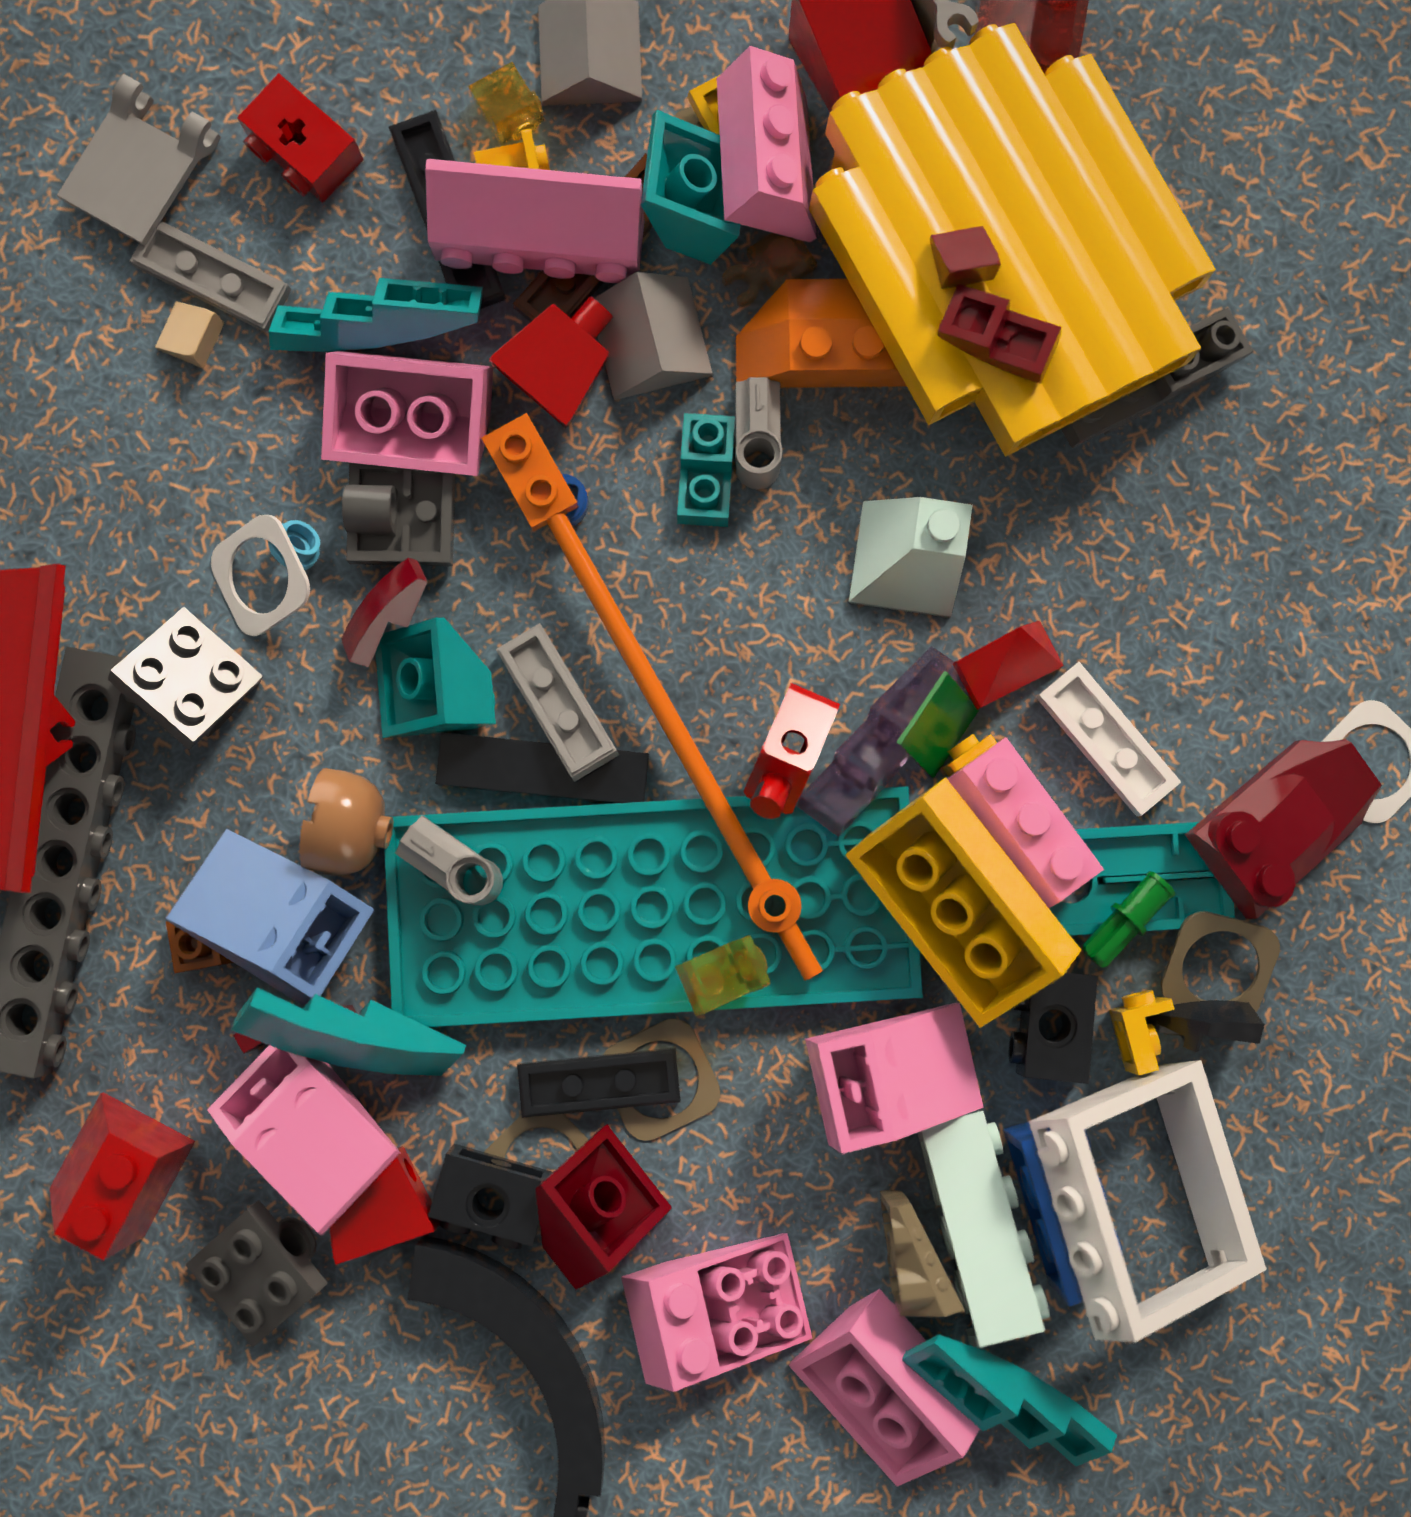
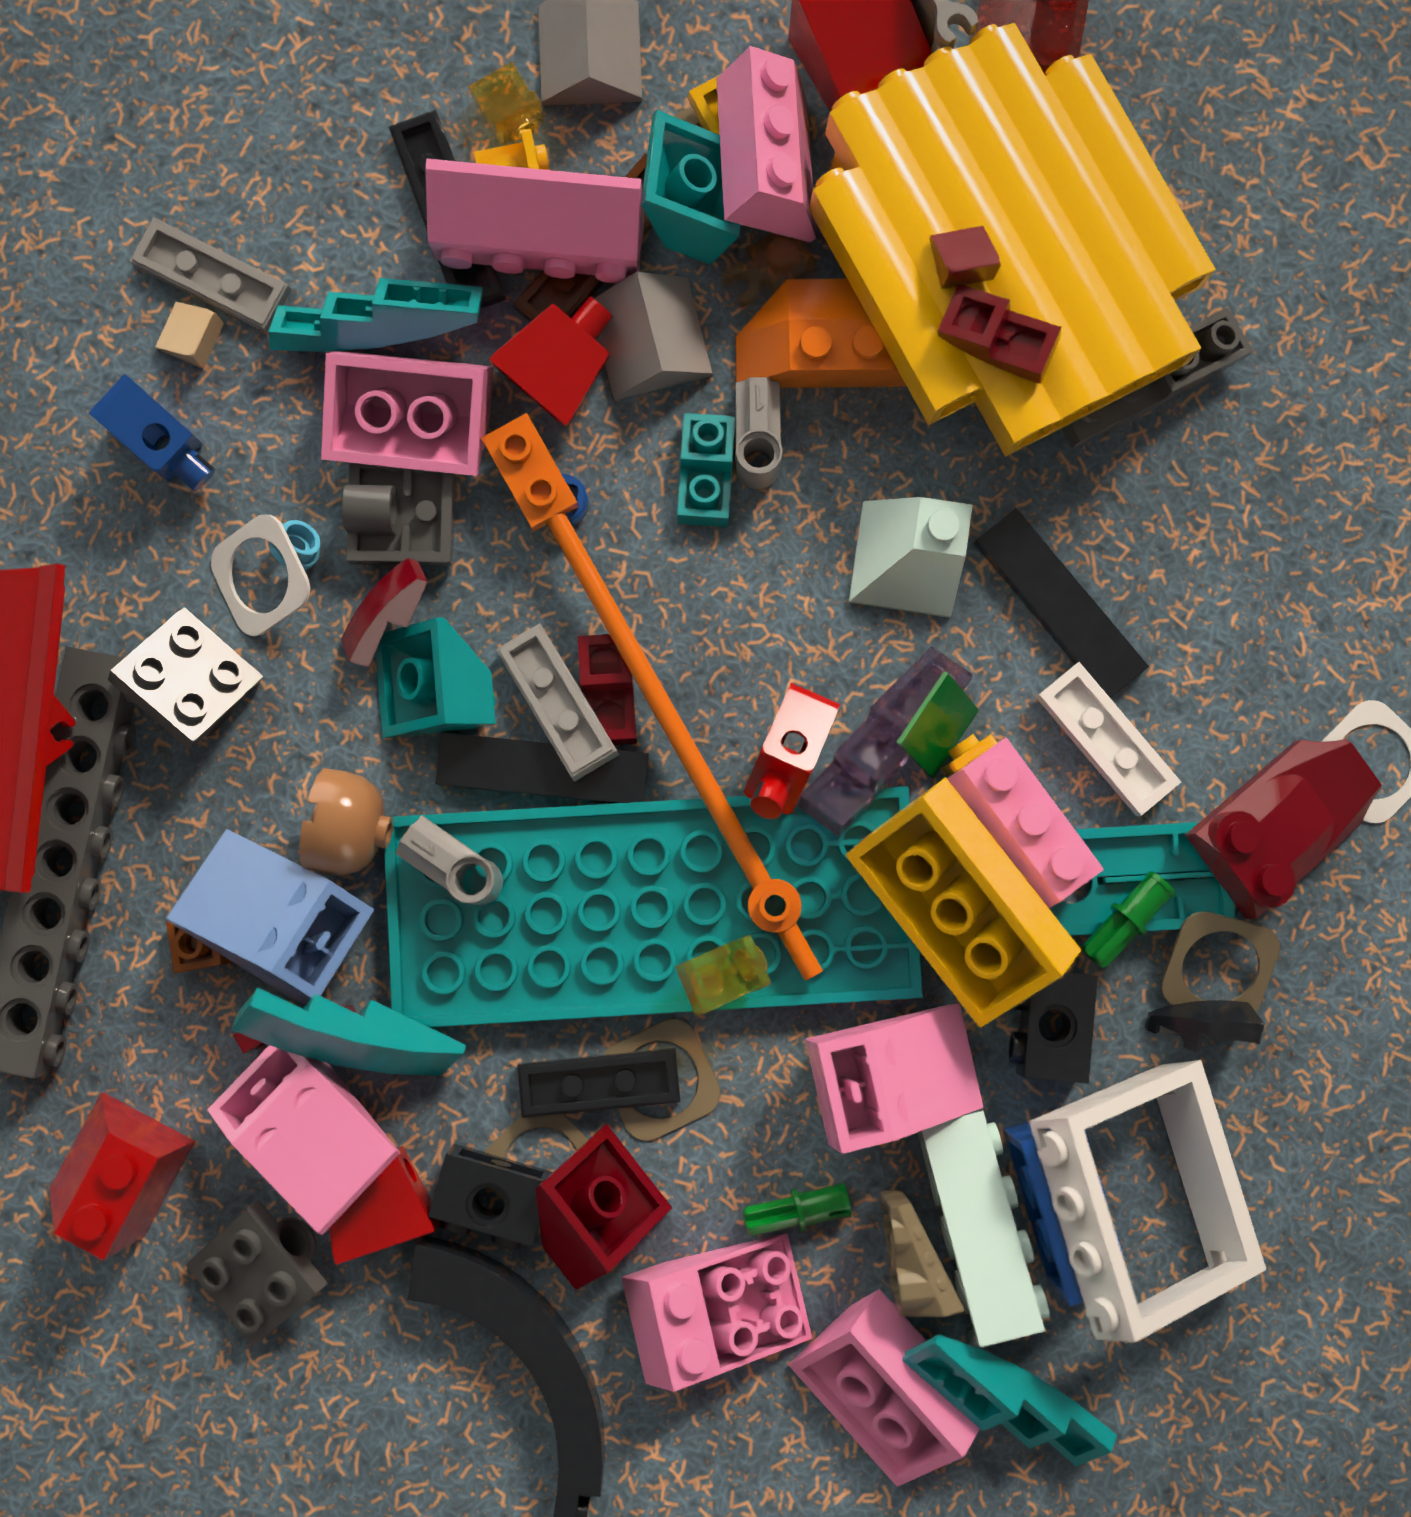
(133, 168): light grey flag -> none
(140, 425): none -> blue torso
(285, 114): red brick -> none
(608, 687): none -> dark red slope
(798, 1210): none -> green axle
(1007, 664): red slope -> none
(1060, 603): none -> black tile
(1136, 1038): yellow bracket -> none

